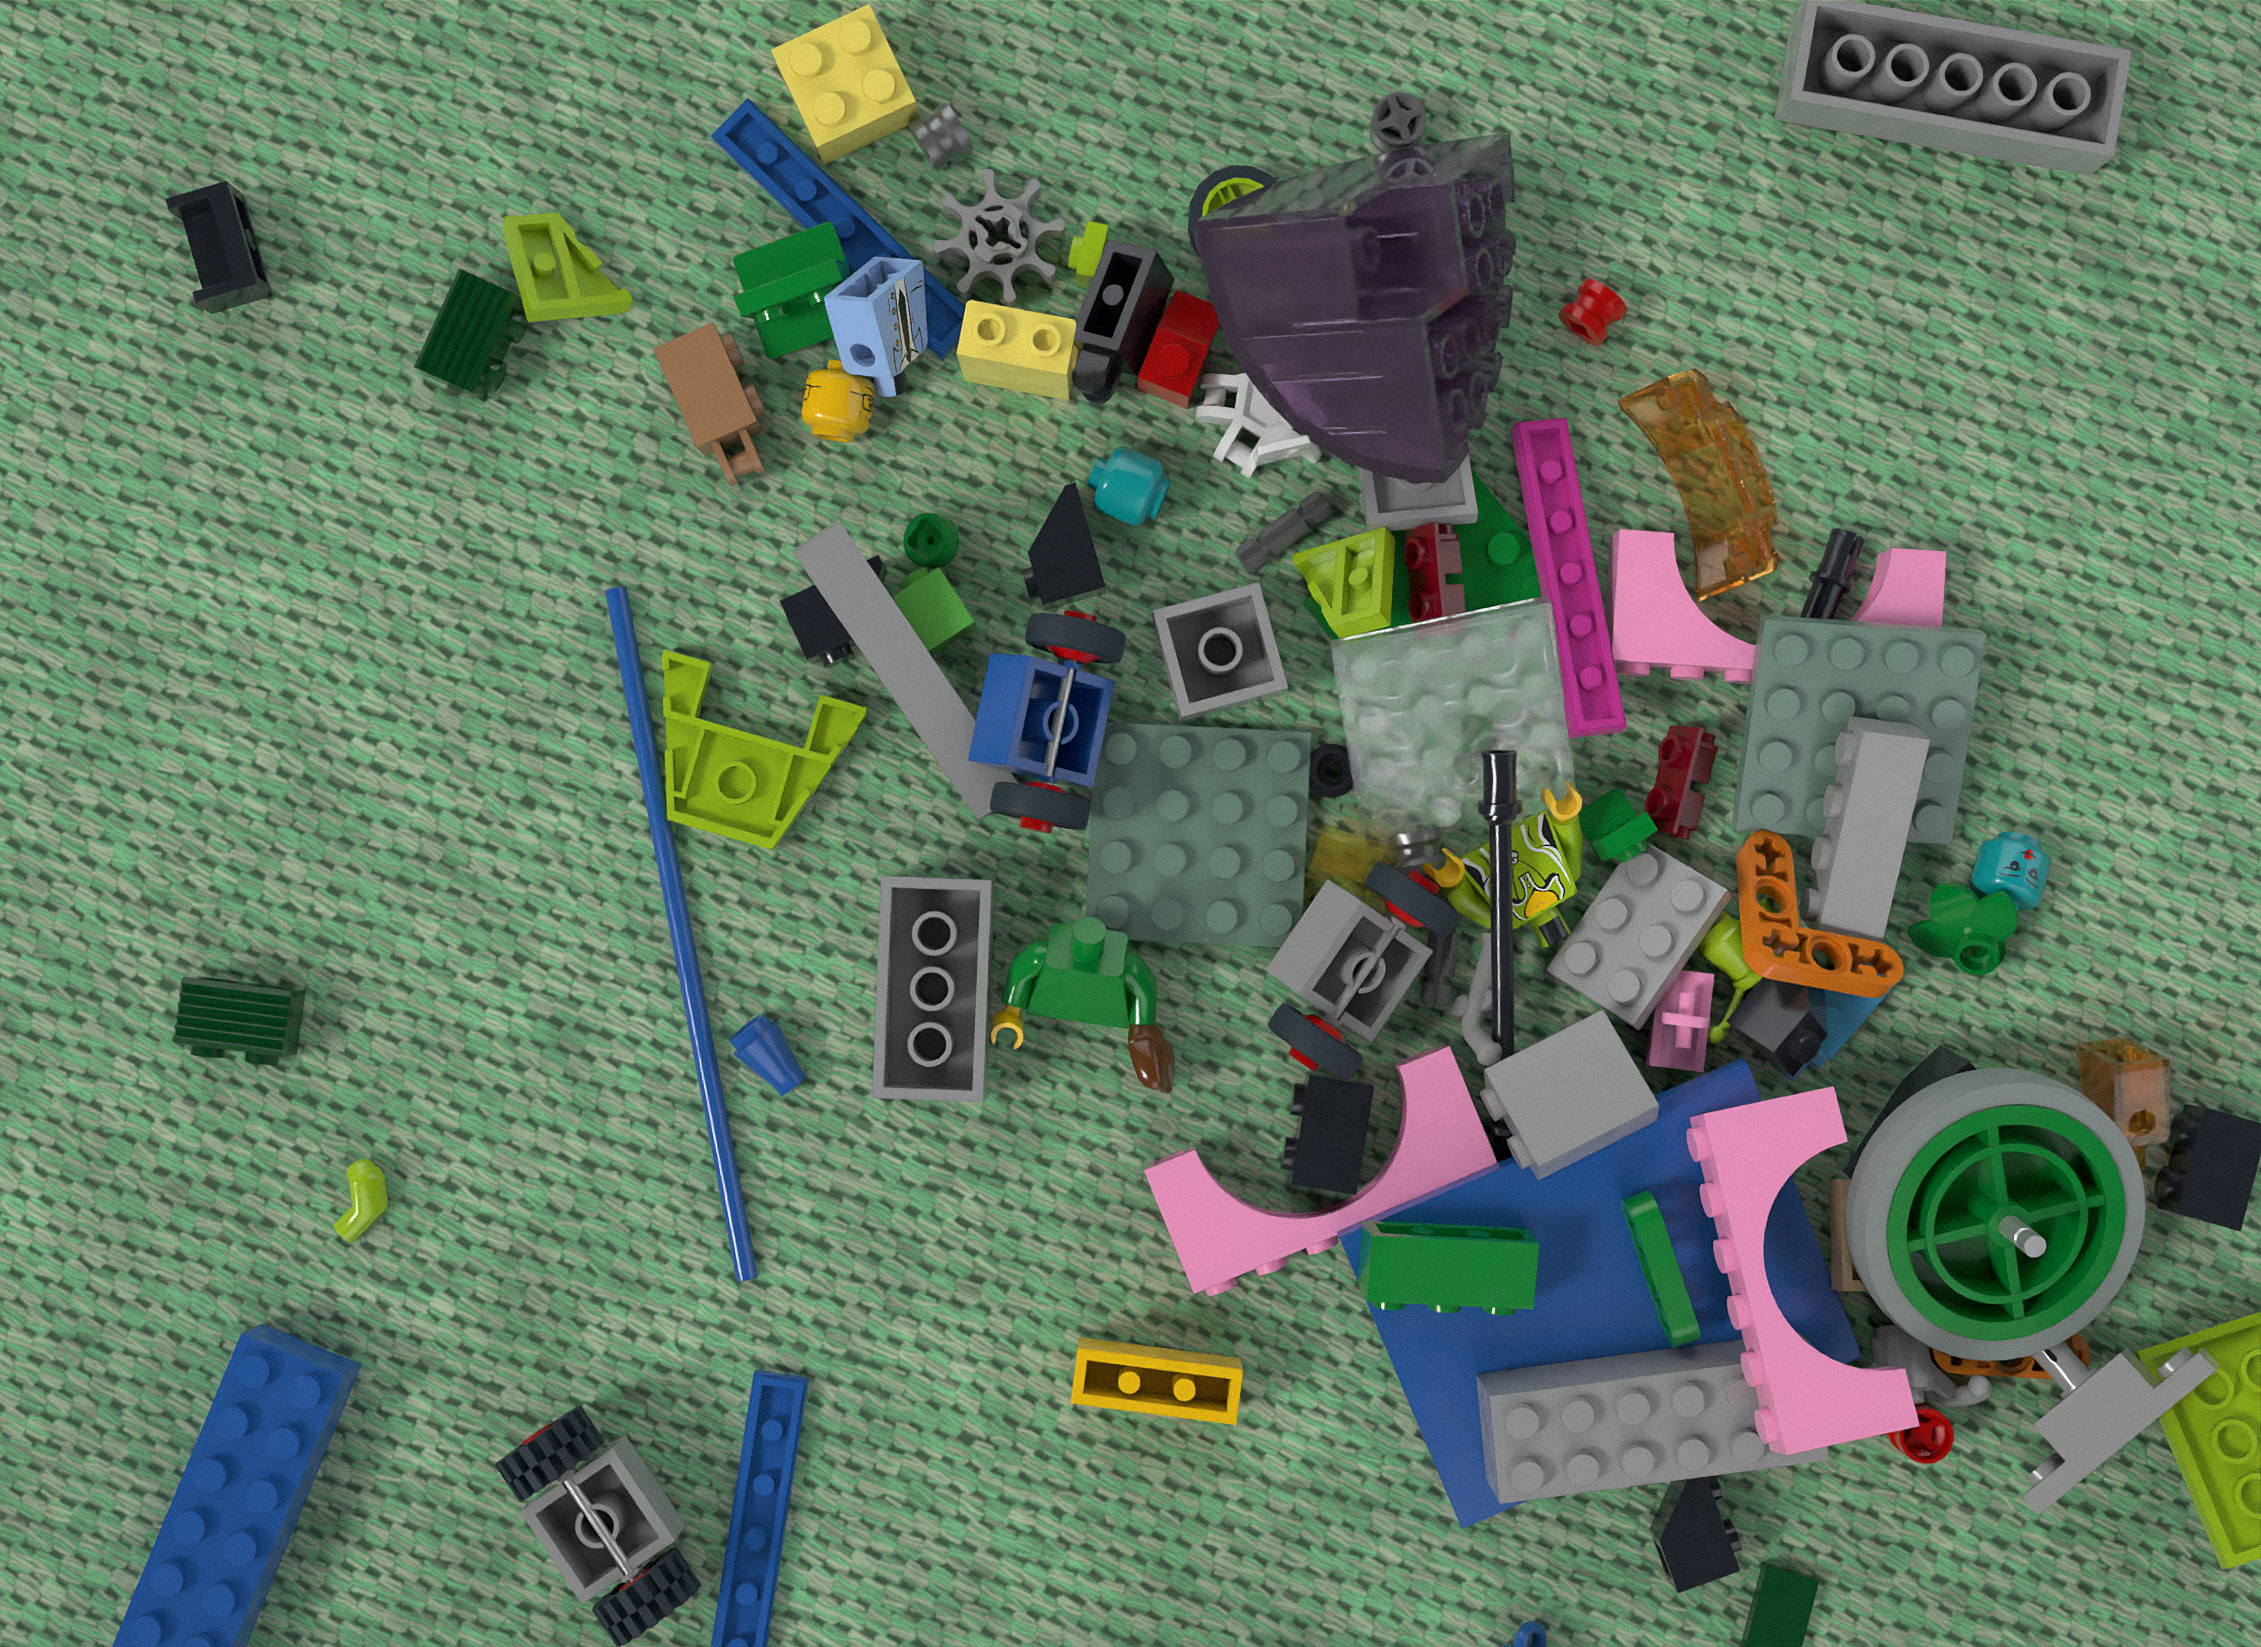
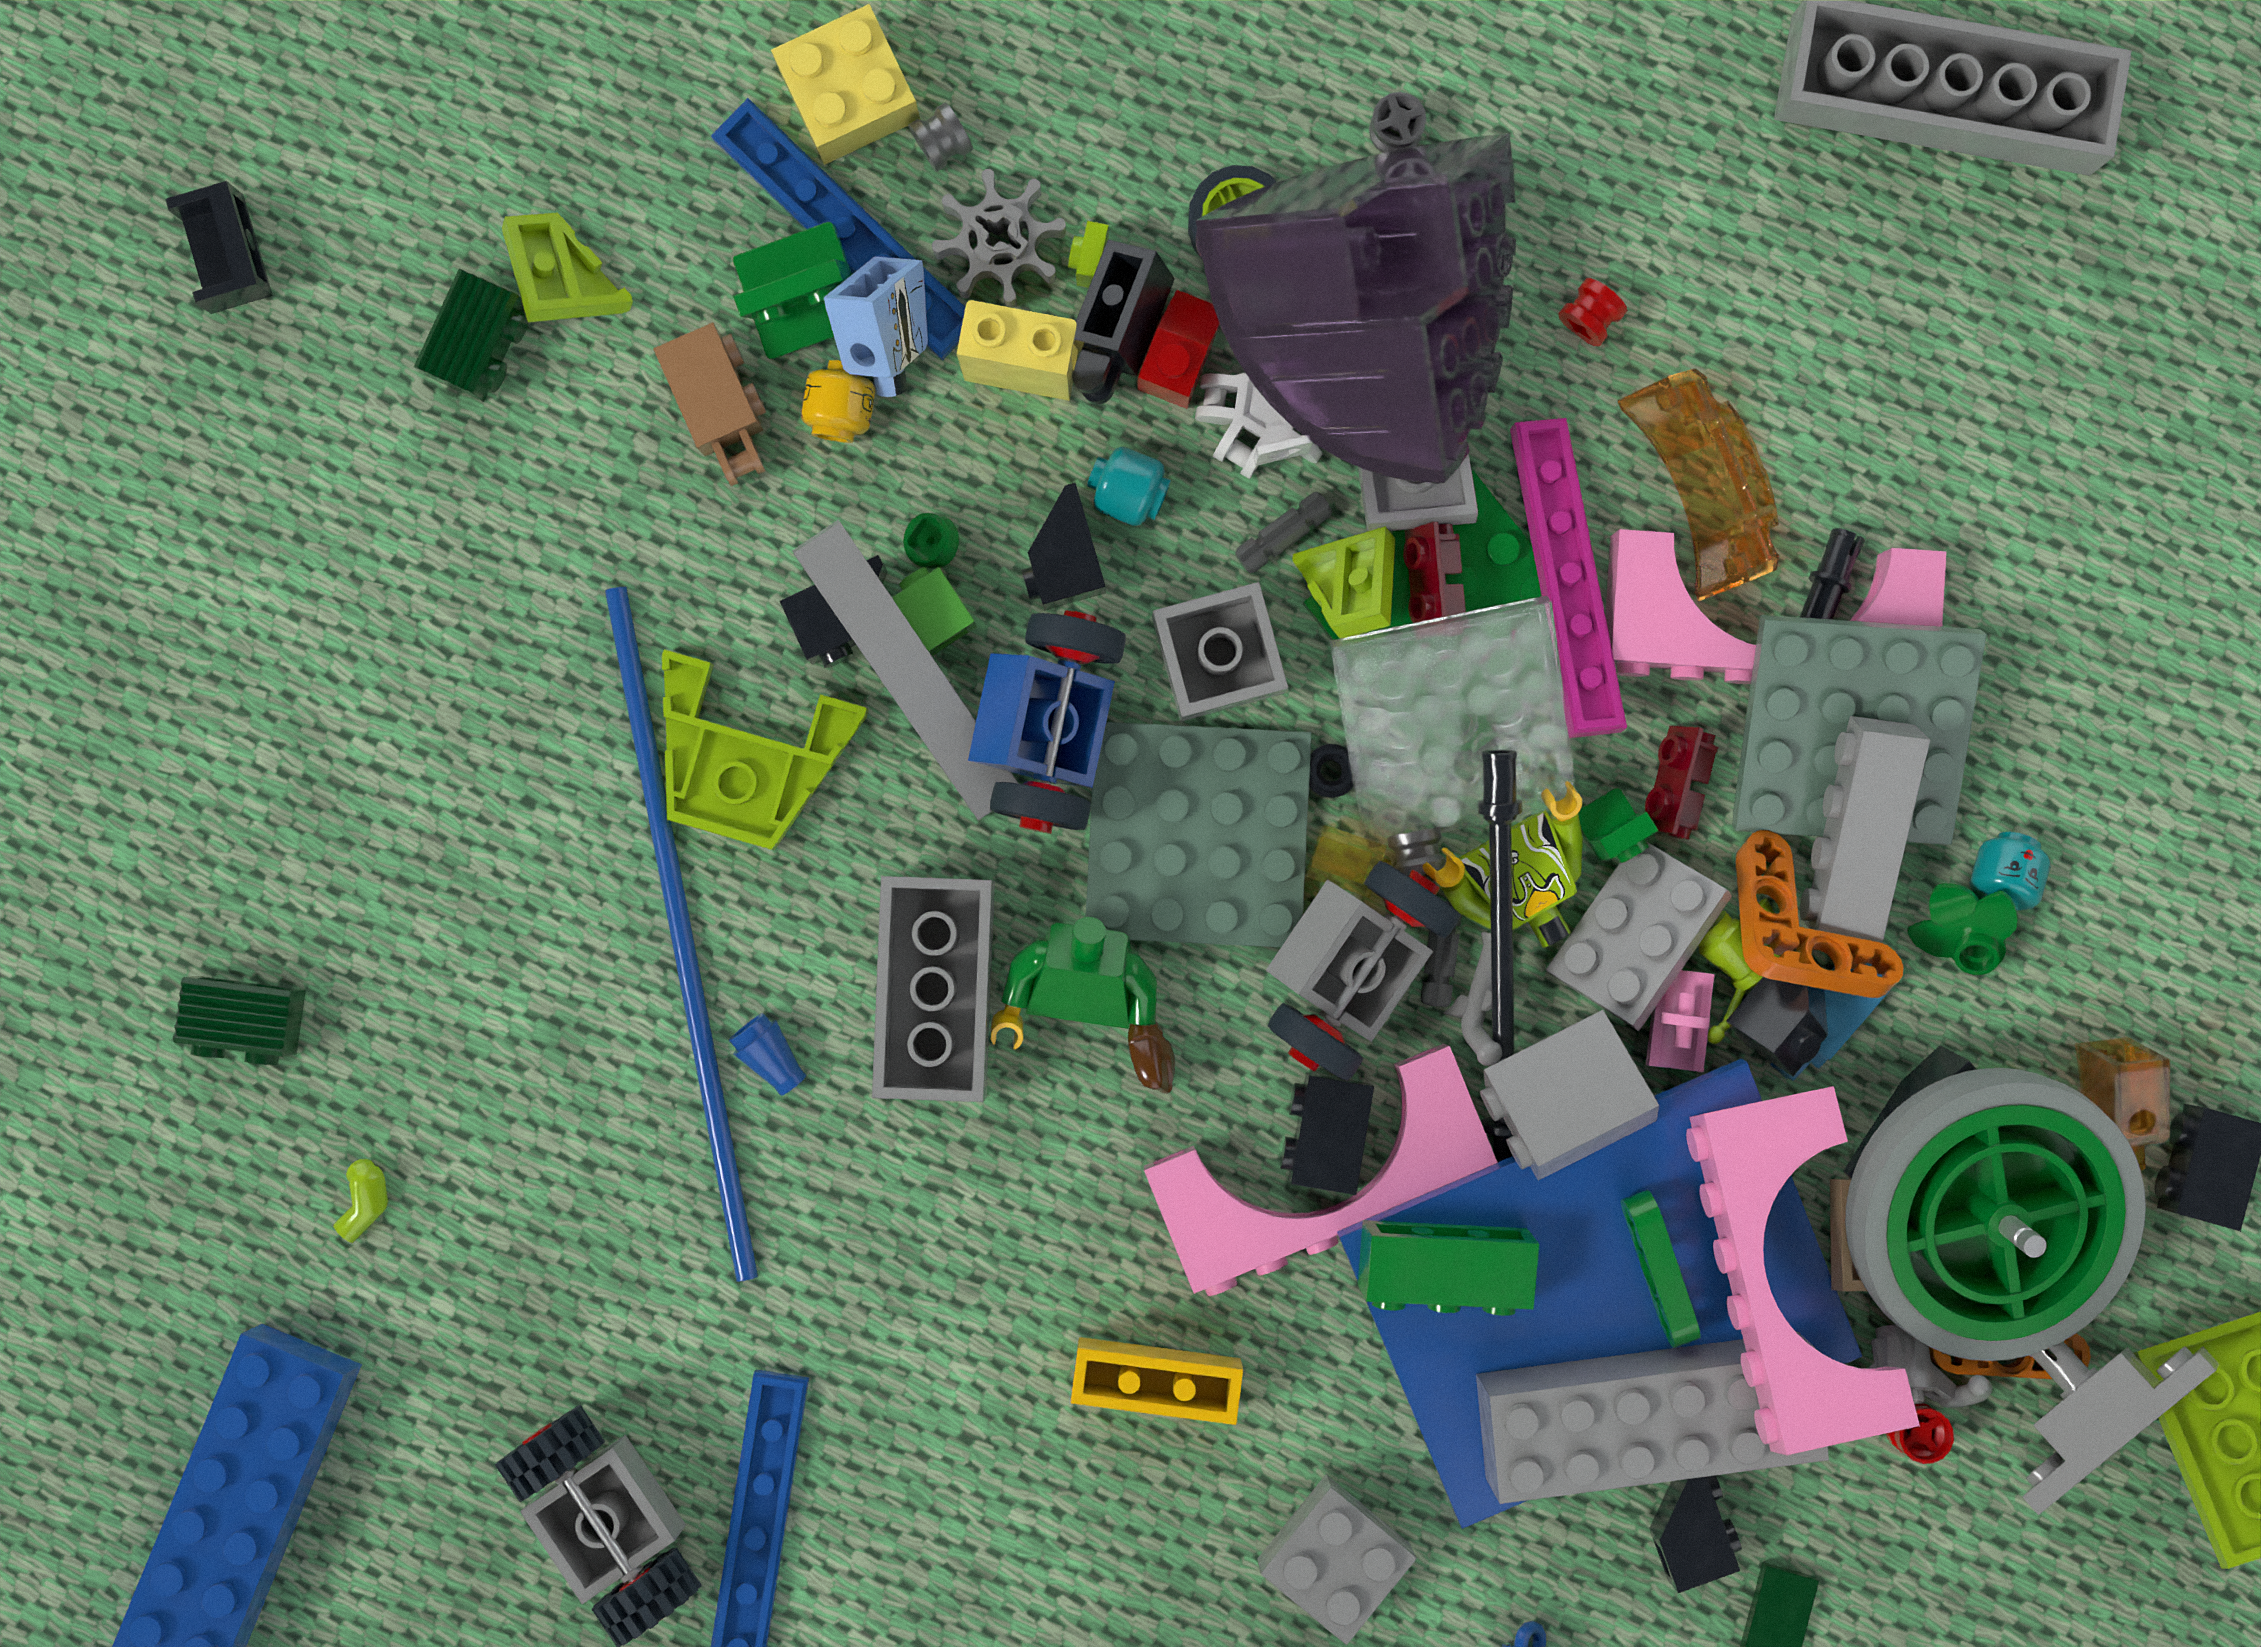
(1336, 1559): none -> light grey brick

